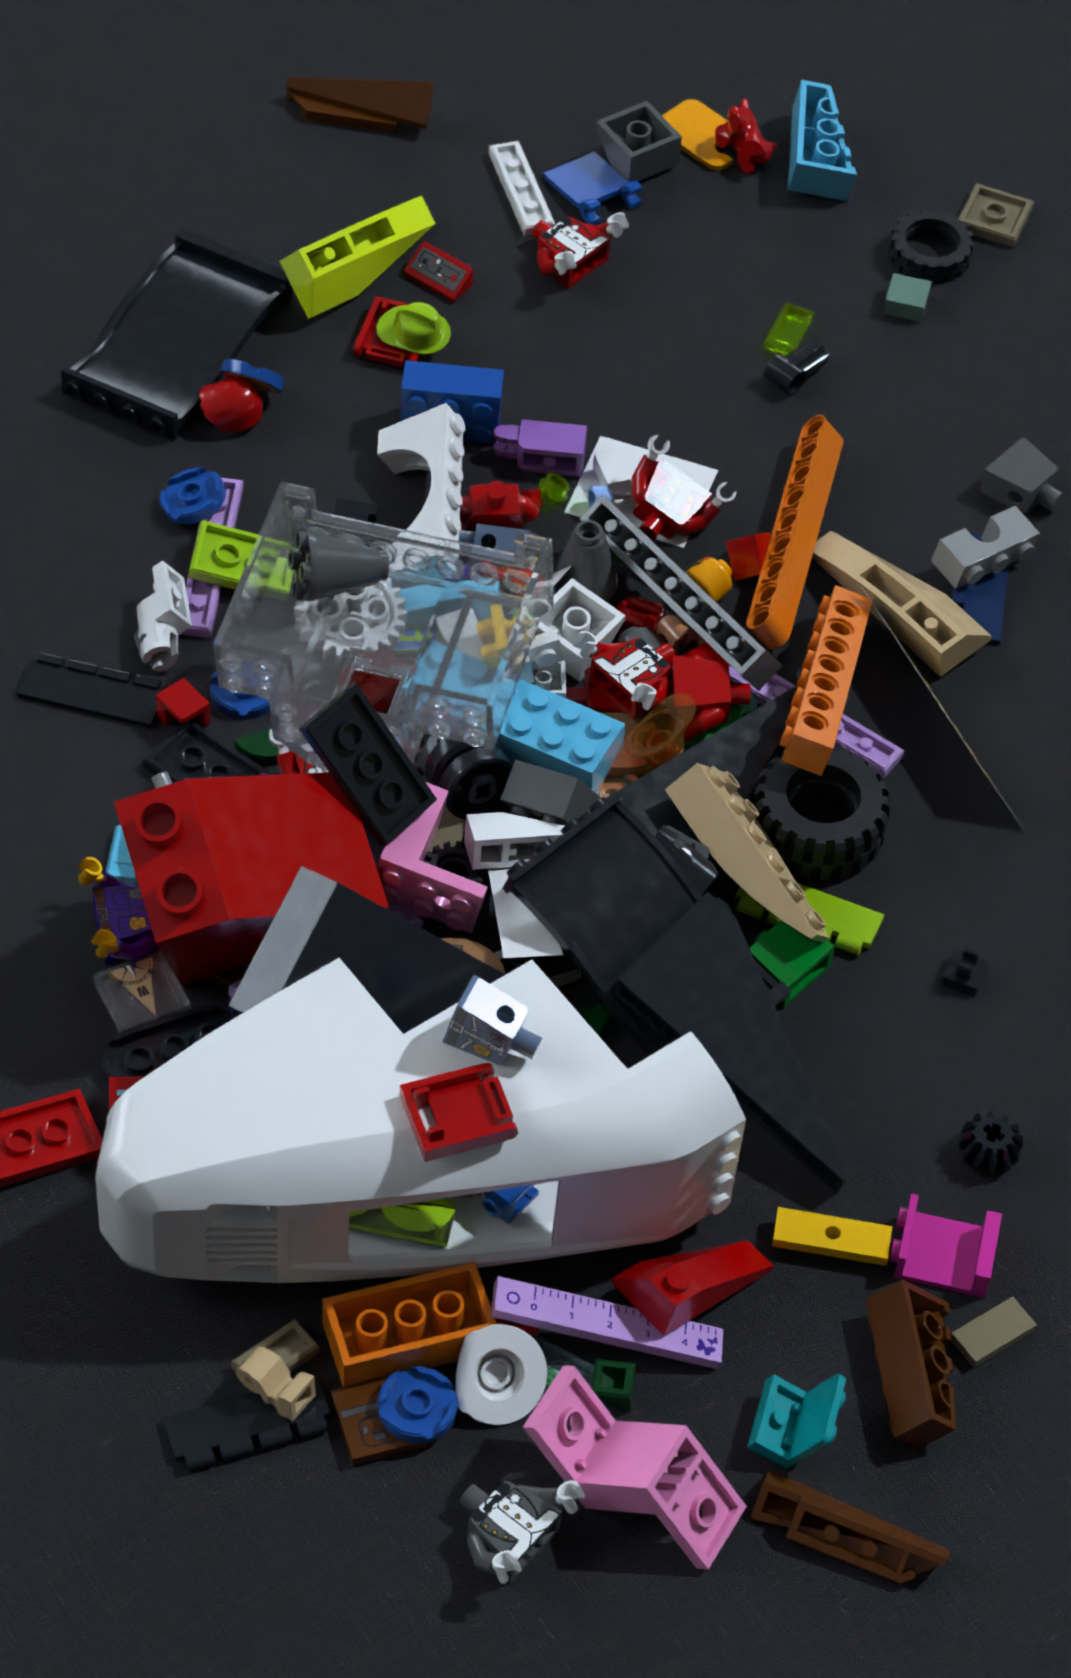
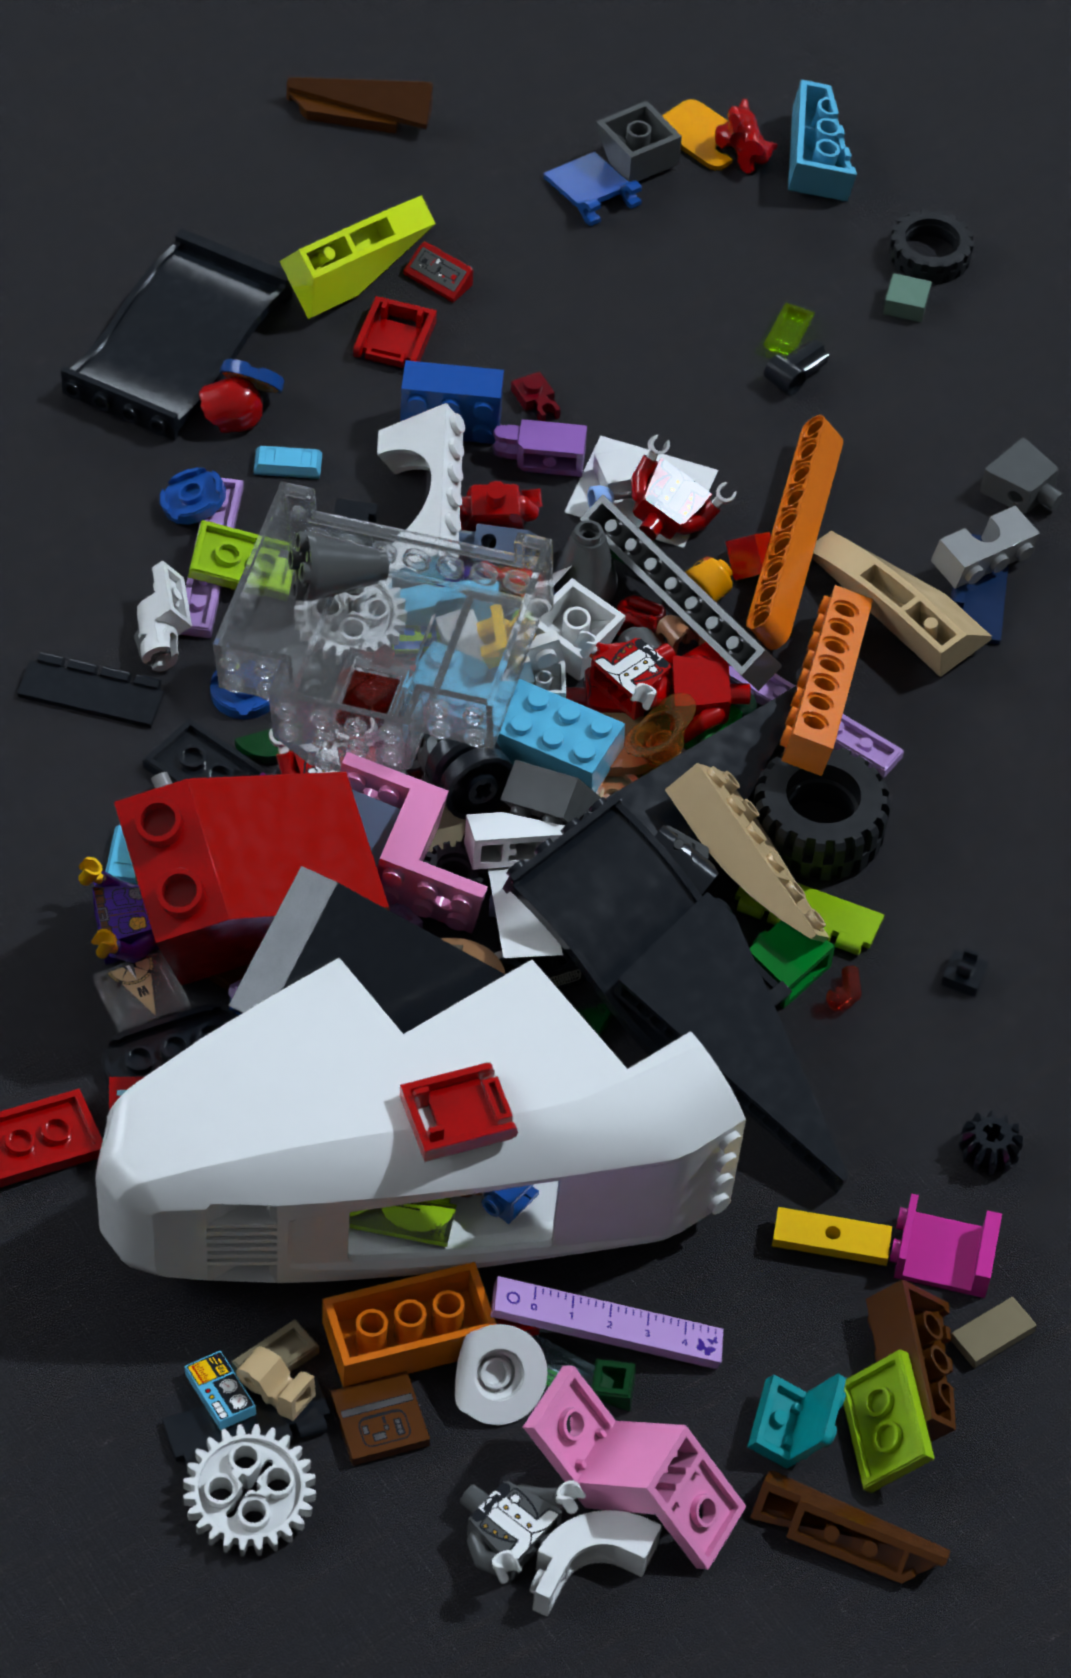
(182, 703): red panel -> none
(219, 1470): none -> white gear
(220, 1390): none -> tile
(288, 462): none -> medium azure tile
(368, 764): black tile -> none
(414, 328): lime piece -> none
(417, 1405): blue tile -> none
(490, 1024): sand blue torso -> none
(520, 186): white tile -> none
(537, 394): none -> dark red plate
(554, 488): clear neon green plate -> none
(575, 248): torso -> none
(589, 1539): none -> white arch
(688, 1283): red wedge -> none
(848, 994): none -> clear red arm
(886, 1421): none -> lime tile
(943, 709): sticker -> none
(996, 214): dark tan tile -> none

